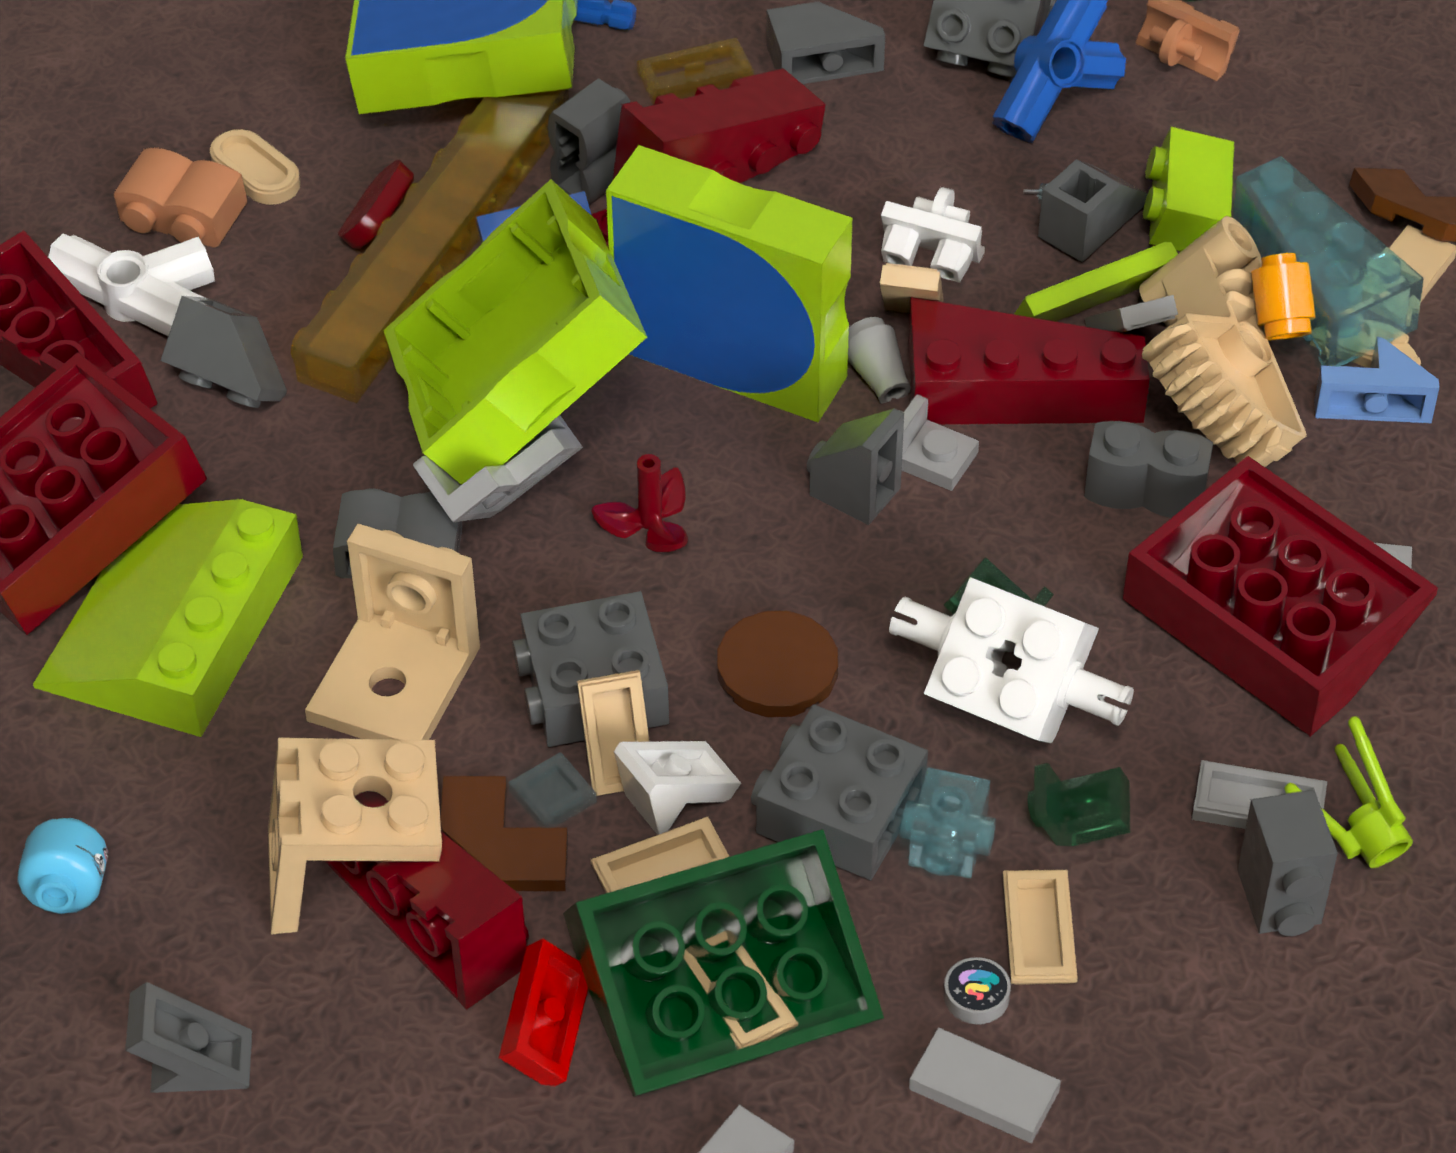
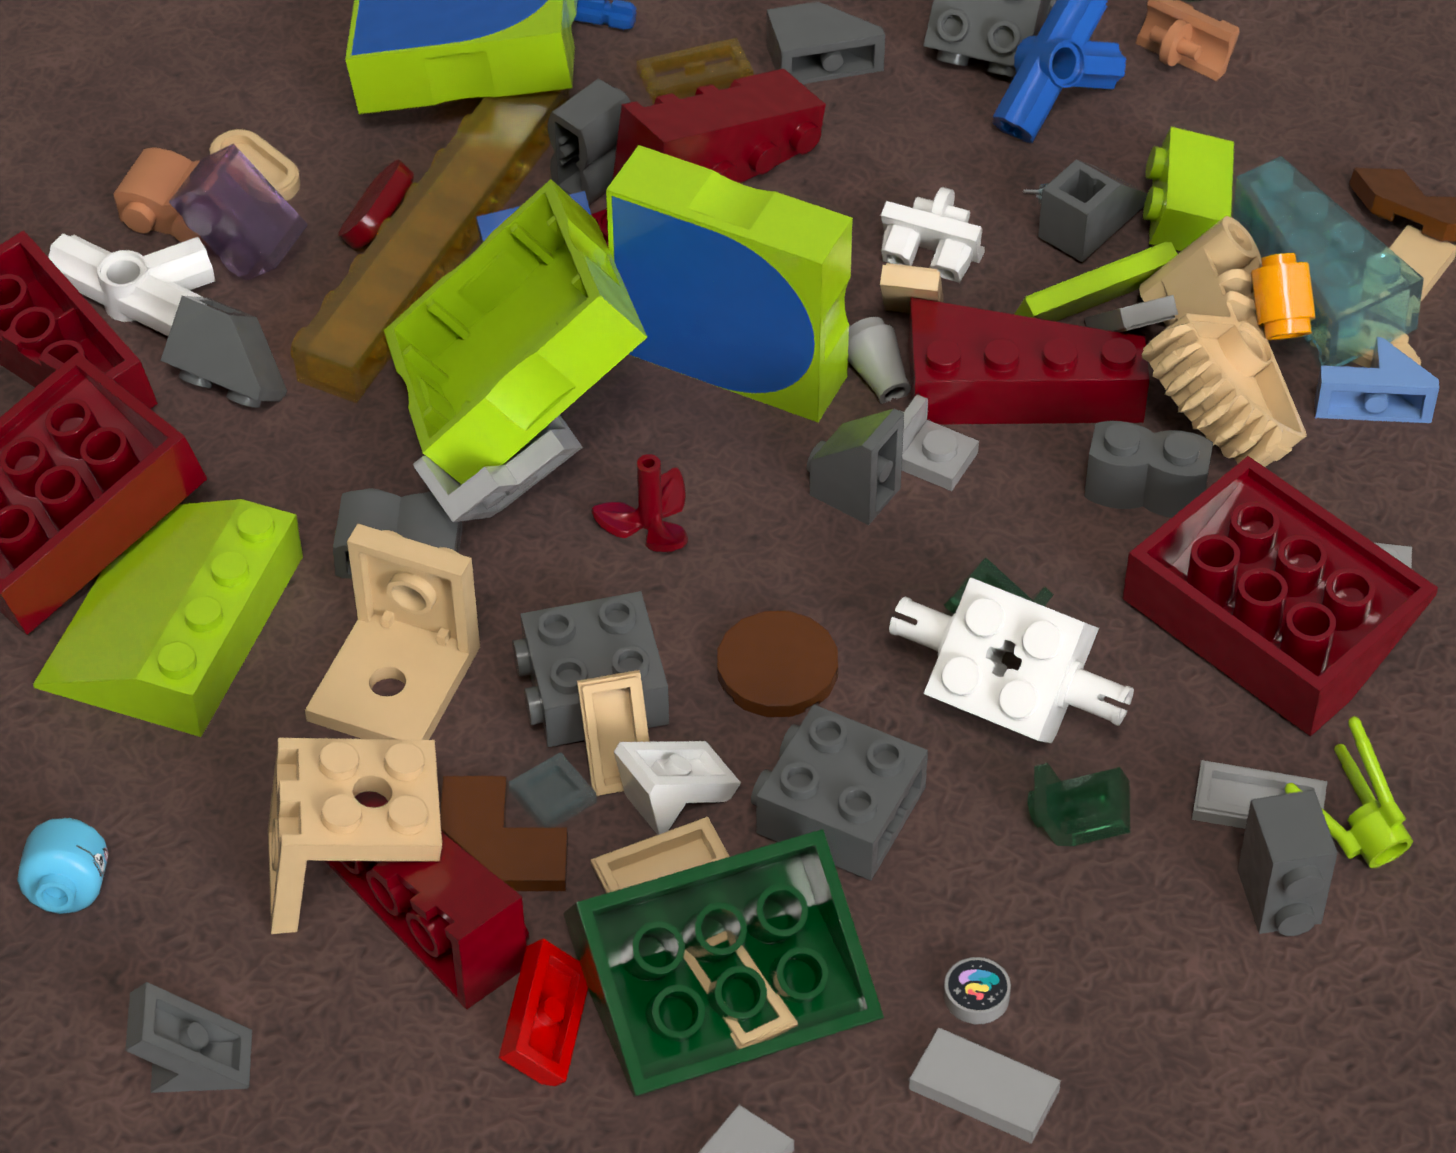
(238, 213): none -> clear purple brick
(949, 823): clear light blue brick -> none
(1039, 927): tan tile -> none

